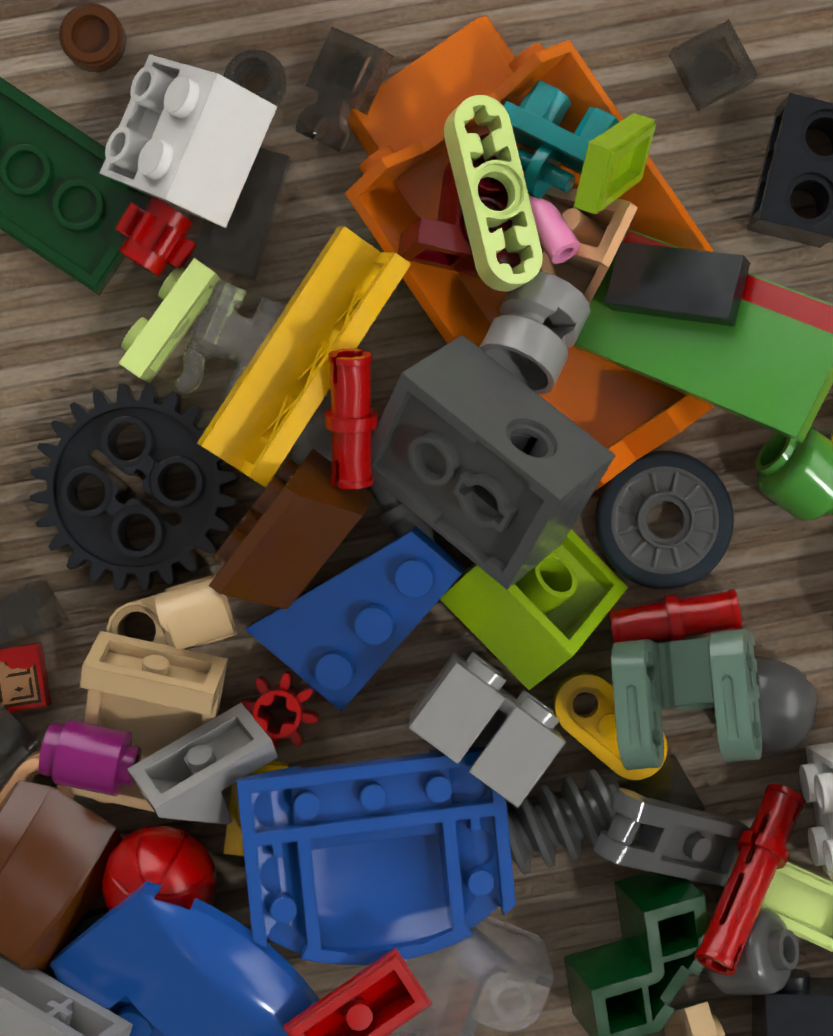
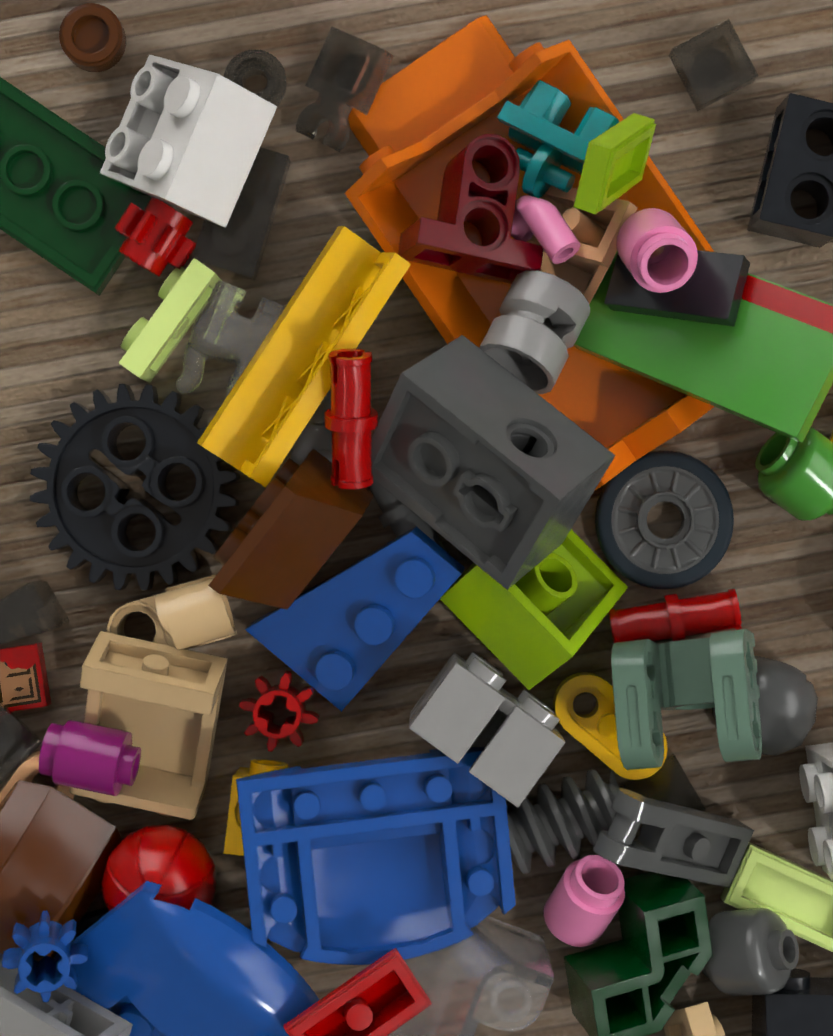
(47, 973): none -> blue gear
(191, 772): light grey slope -> none
(463, 151): yellowish green beam -> none
(585, 901): none -> bright pink brick
(657, 250): none -> bright pink brick
(760, 855): red pin -> none

